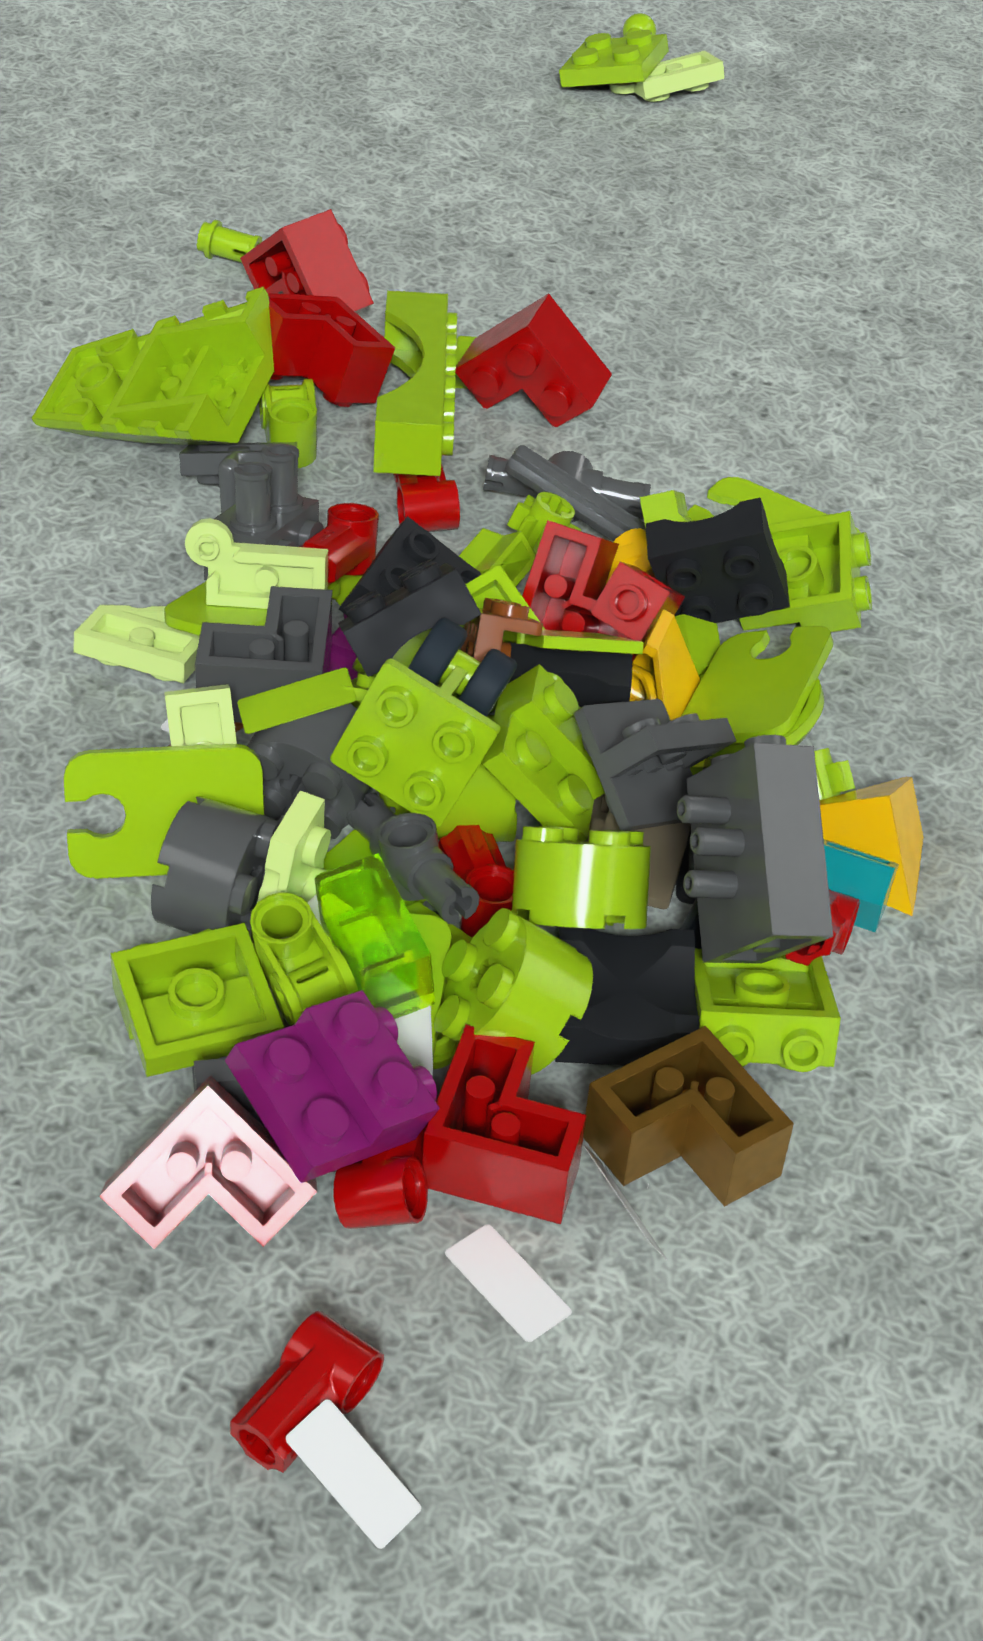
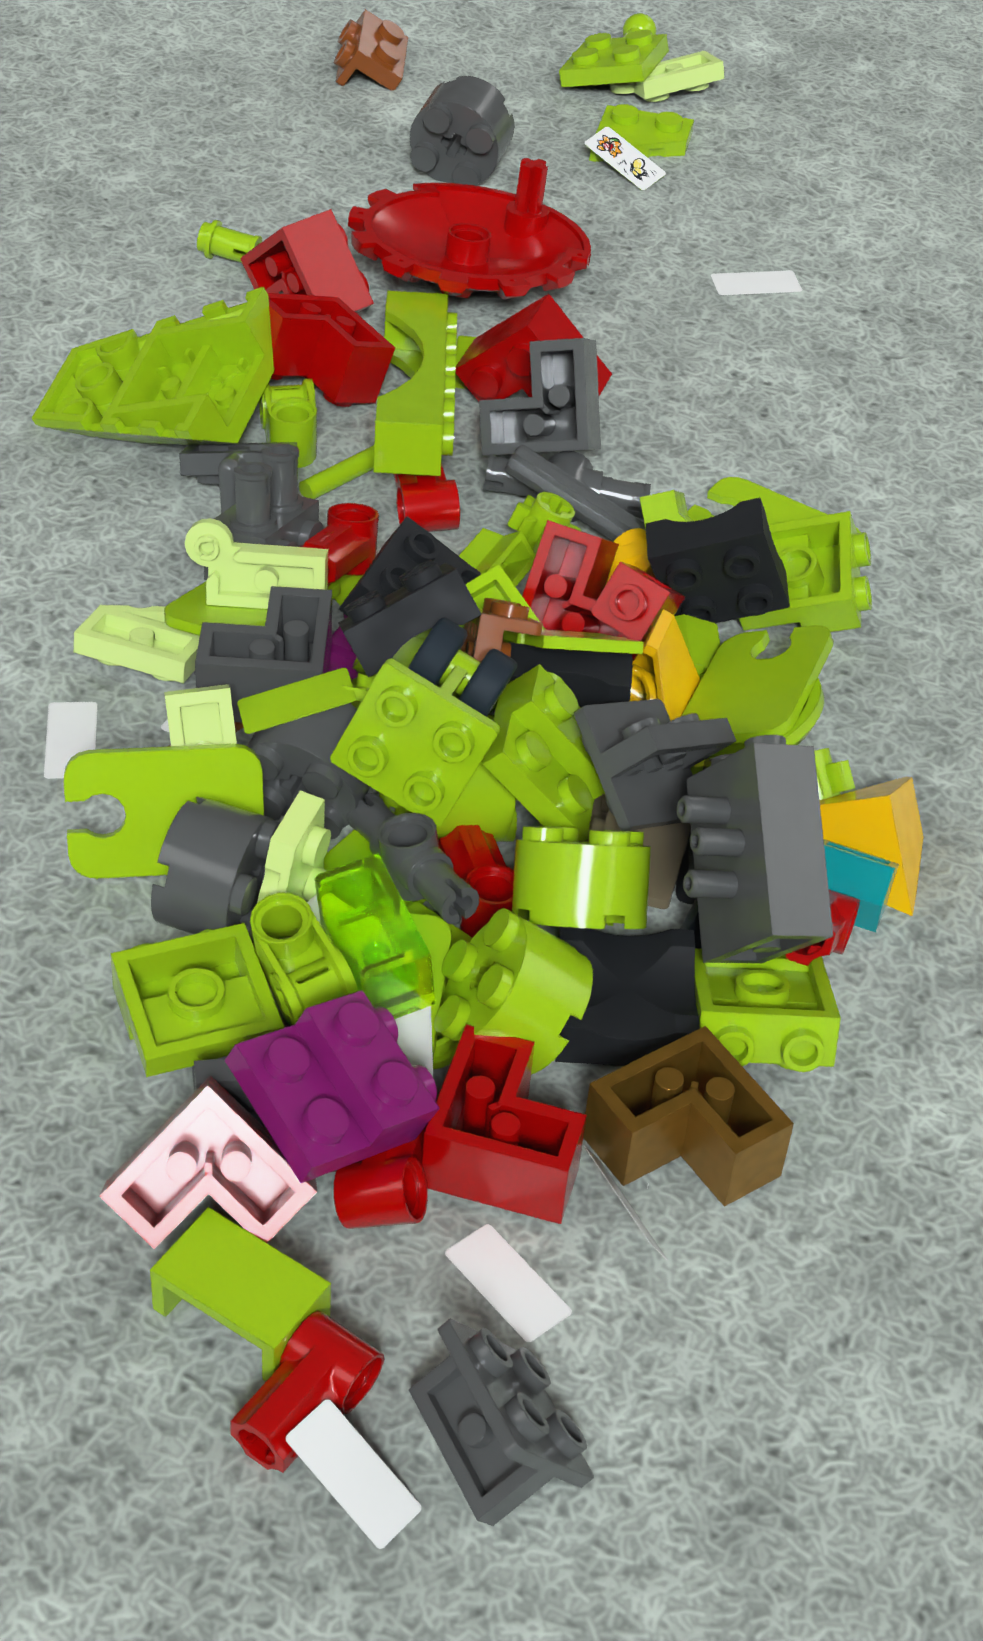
(69, 731): none -> white sticker
(239, 1284): none -> lime panel
(338, 474): none -> lime bar
(374, 49): none -> dark orange bracket
(461, 131): none -> dark grey brick
(473, 236): none -> red piece
(497, 1422): none -> dark grey bracket
(562, 404): none -> dark grey brick
(625, 158): none -> white sticker
(649, 132): none -> lime wing
(756, 282): none -> white sticker

